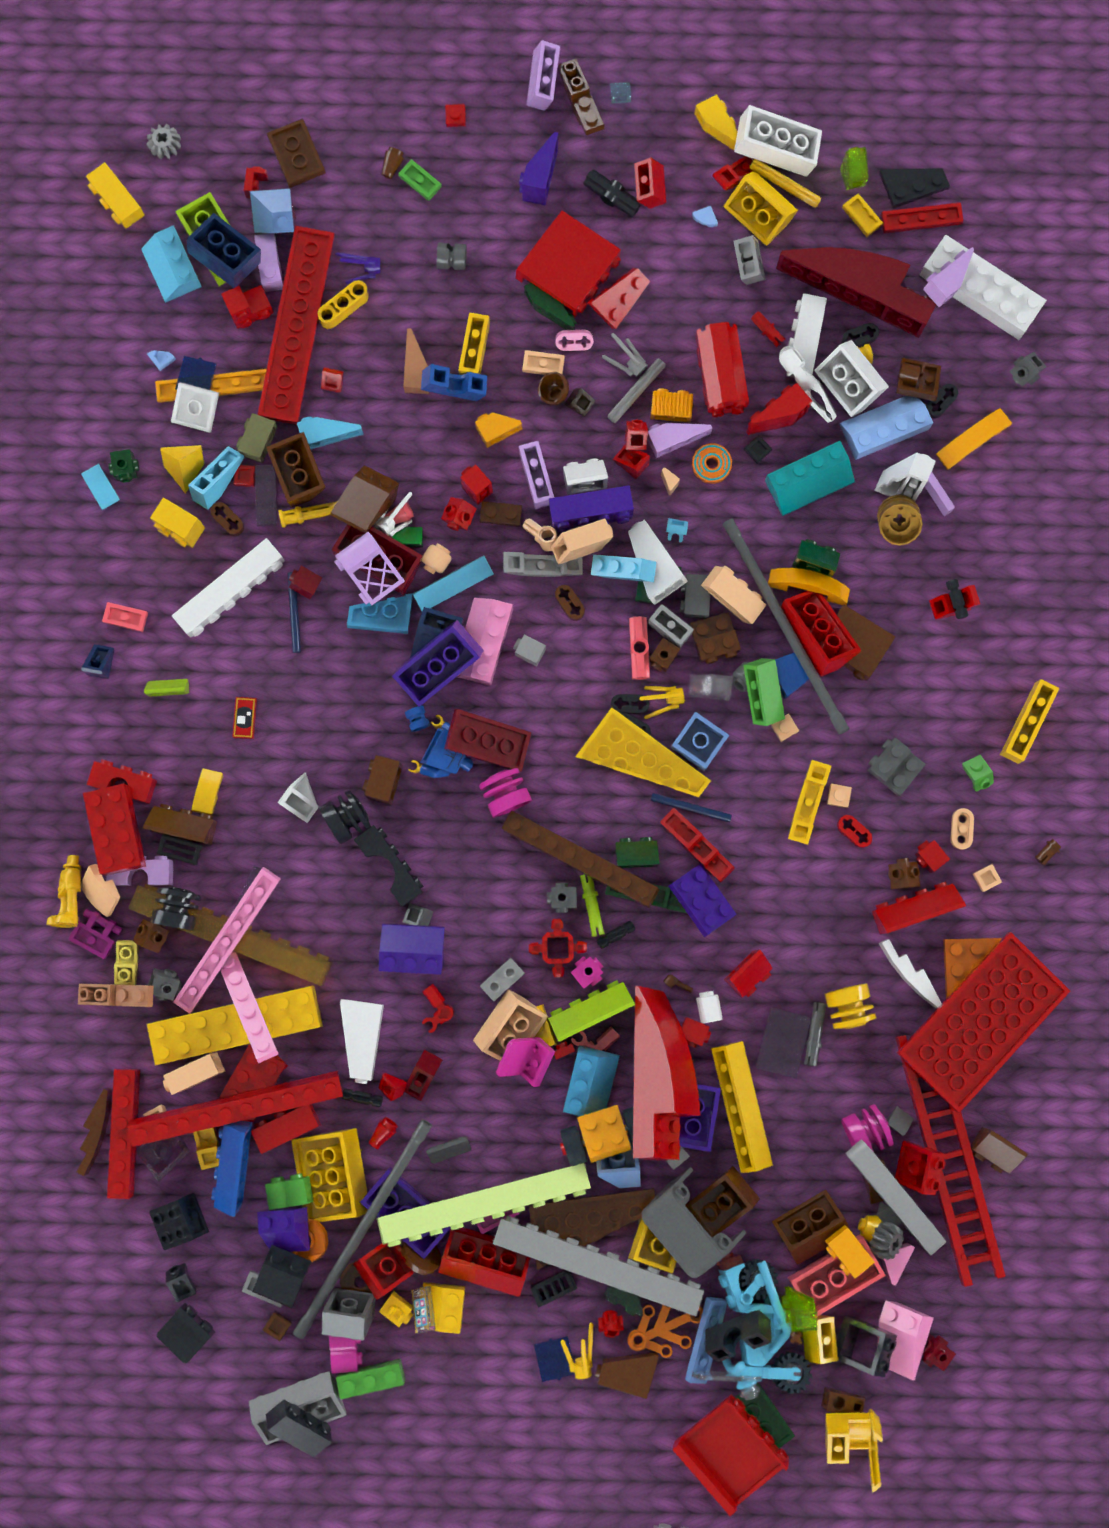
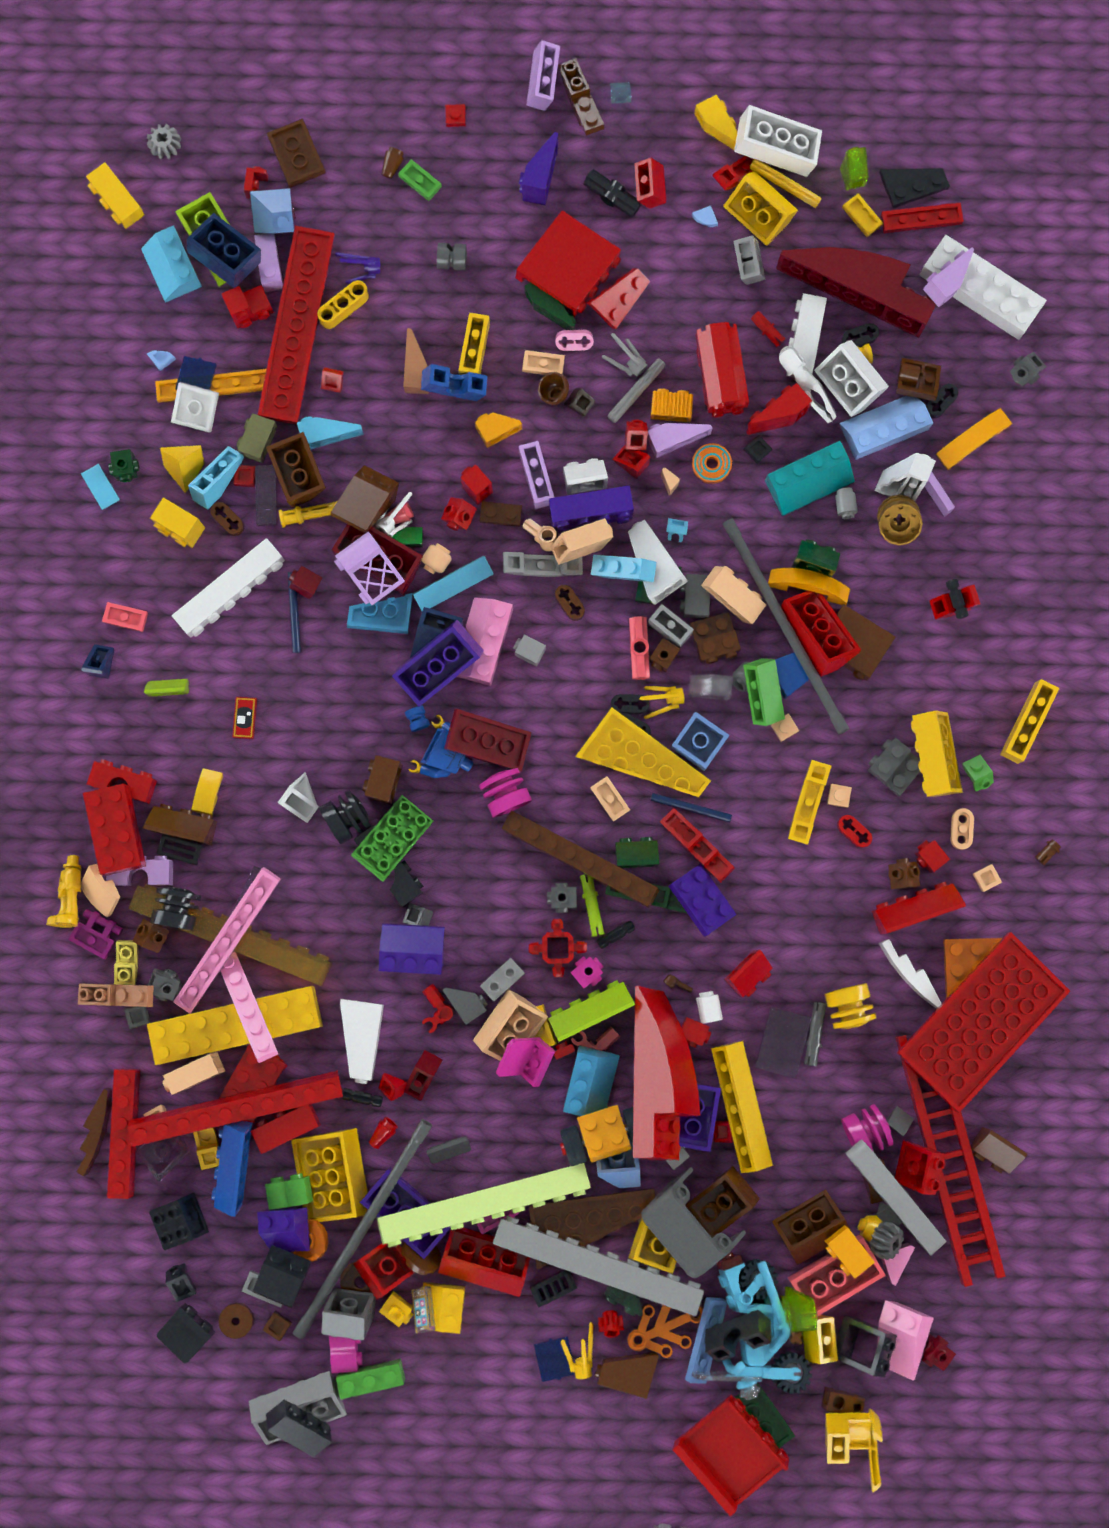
(137, 1016): none -> dark grey tile
(226, 1322): none -> reddish brown piece
(392, 838): none -> bright green tile
(466, 1003): none -> dark grey slope
(610, 799): none -> light nougat plate
(722, 1132): none -> red slope
(846, 503): none -> light grey brick
(936, 754): none -> yellow slope

